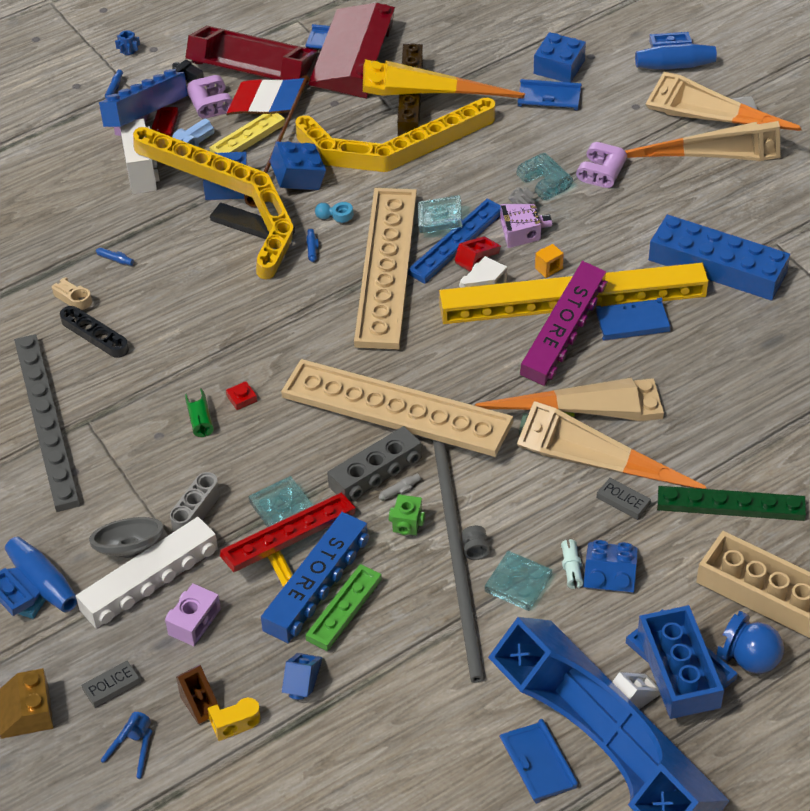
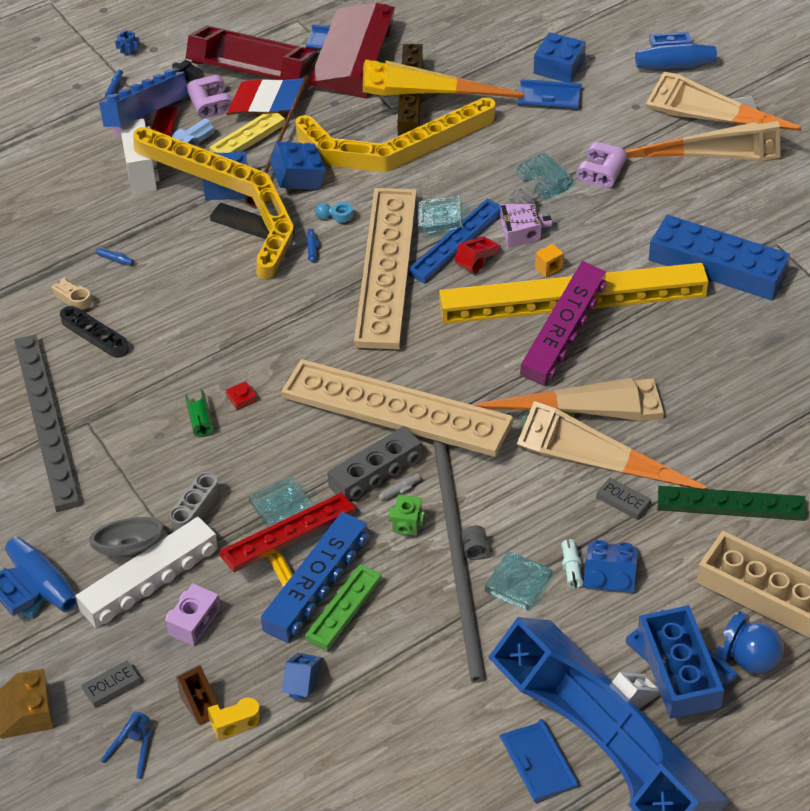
(485, 273): white slope -> none
(632, 319): blue door -> none

